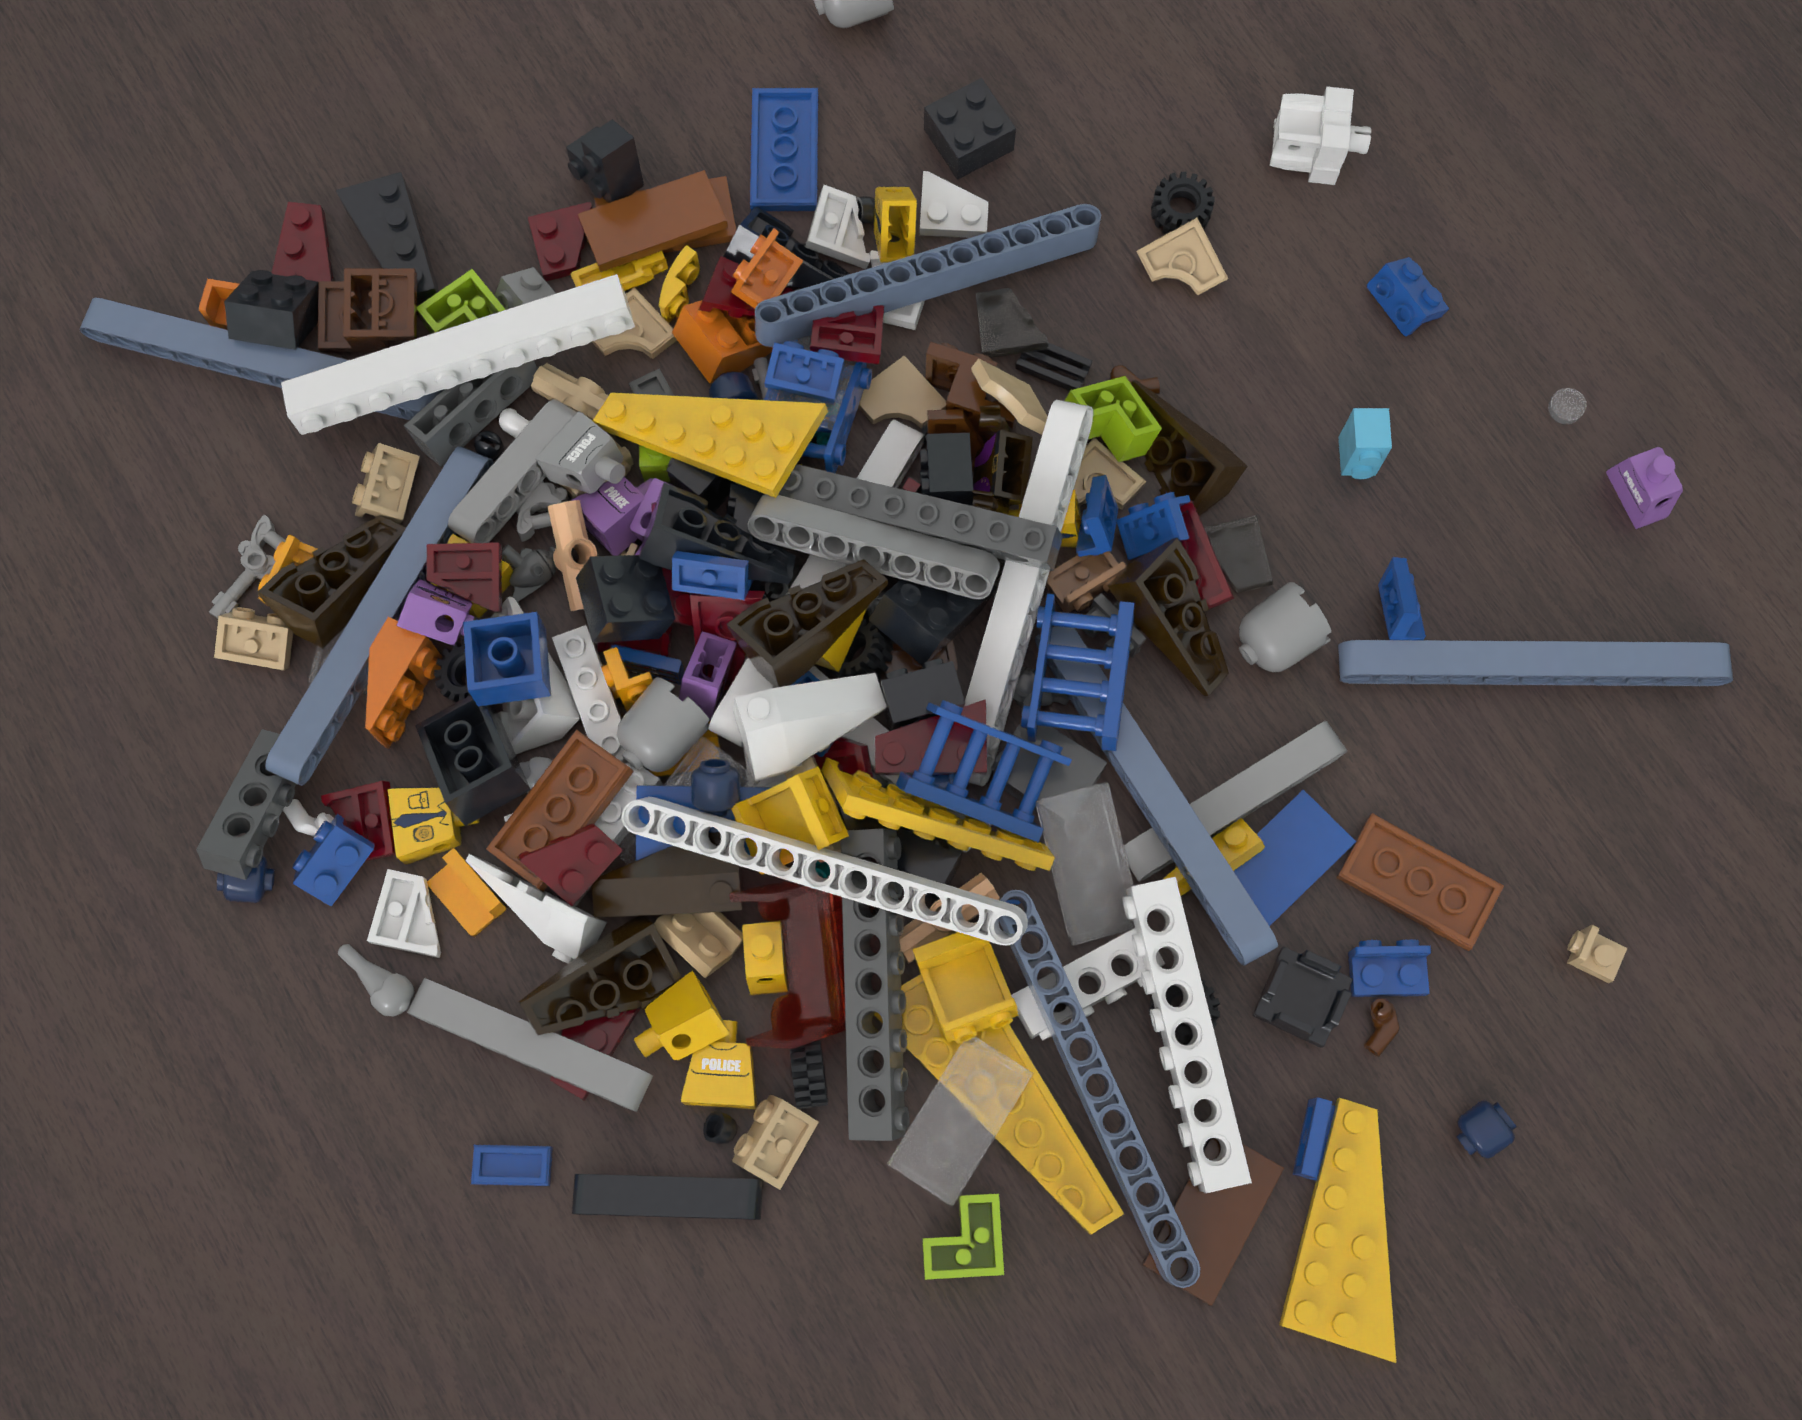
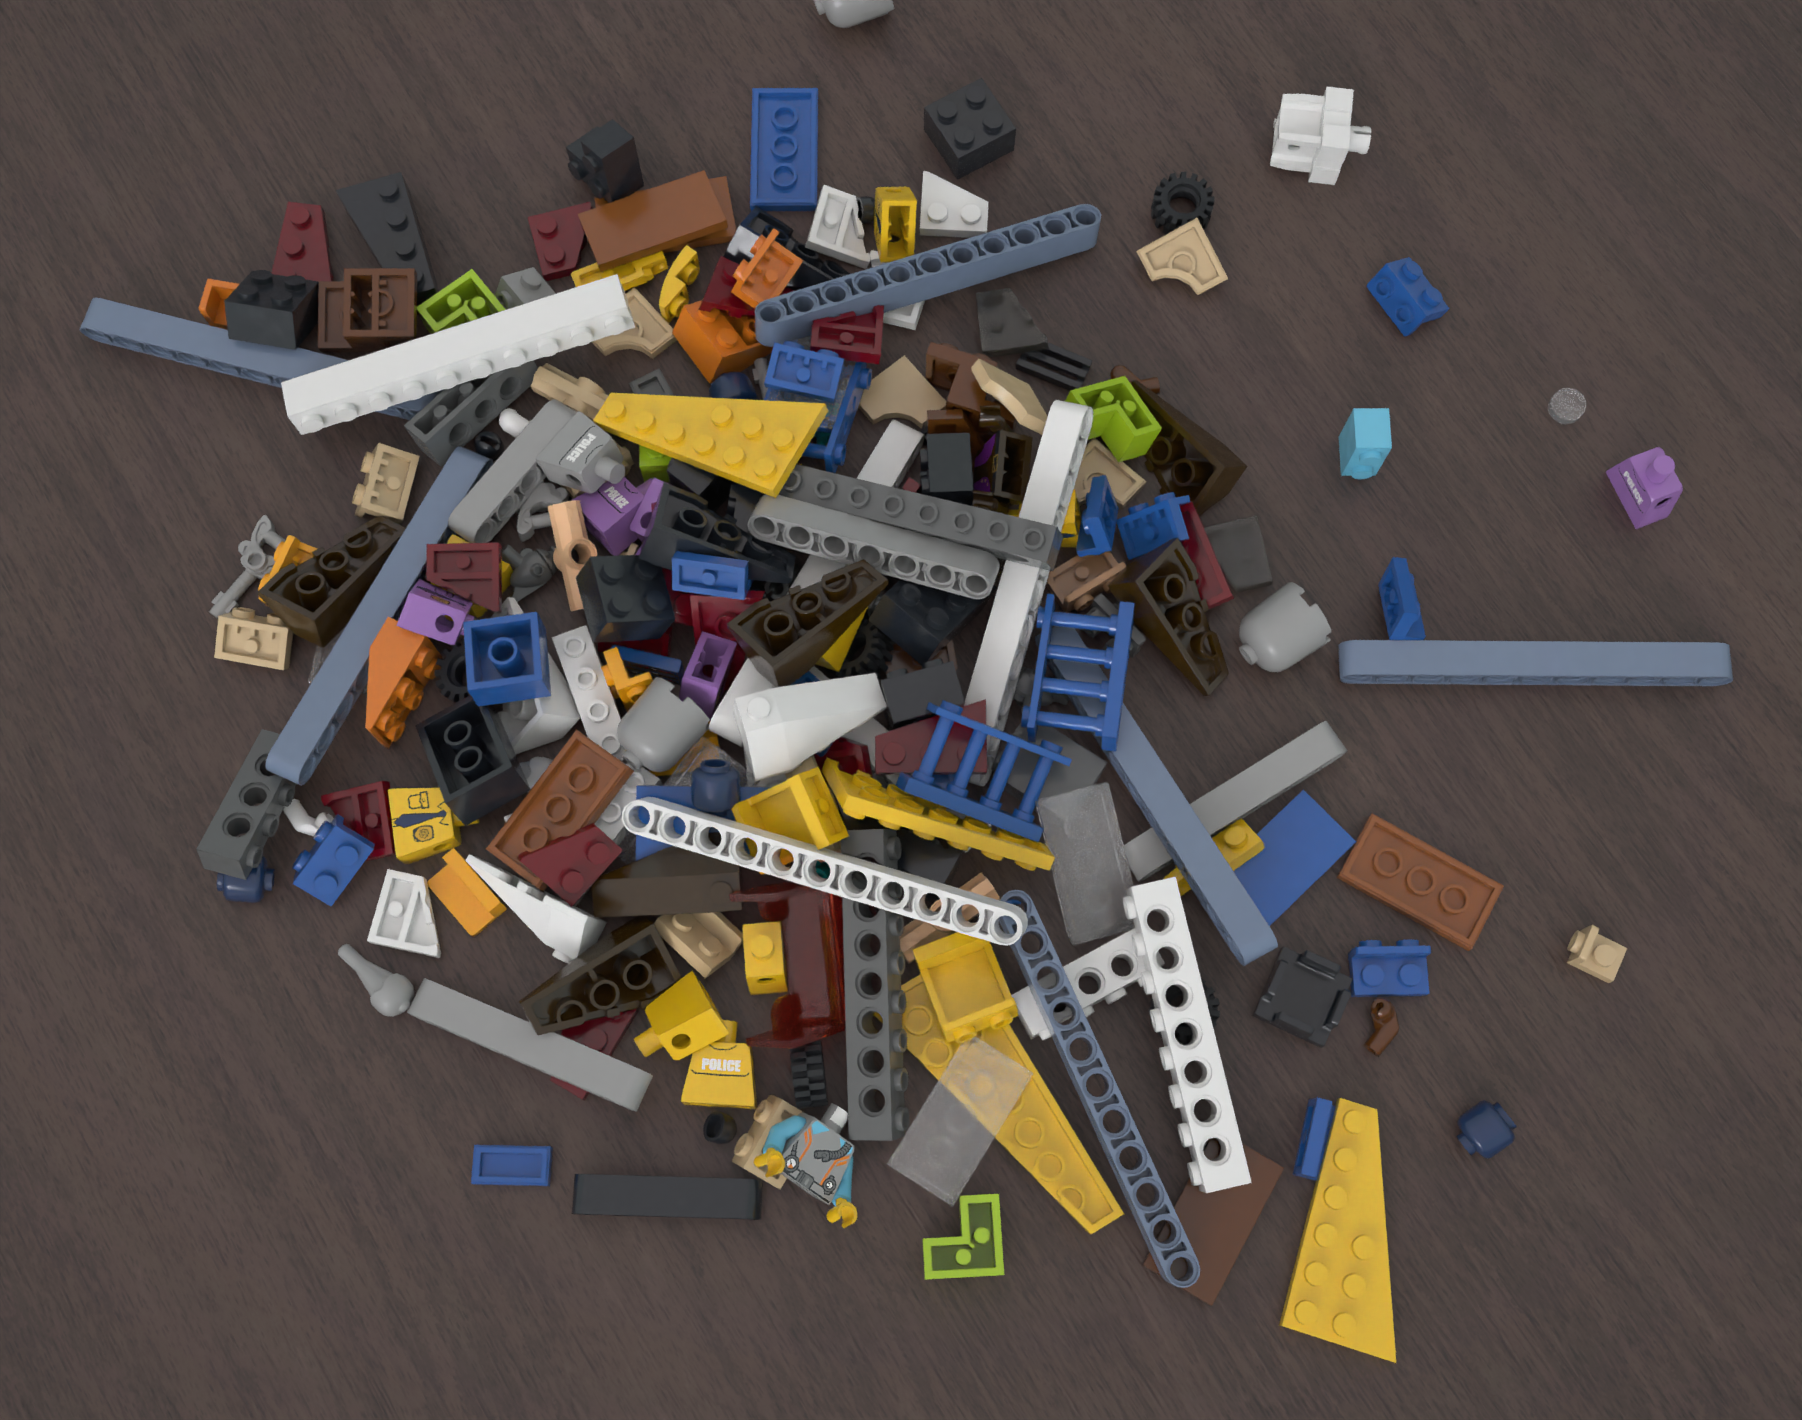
(814, 1159): none -> torso

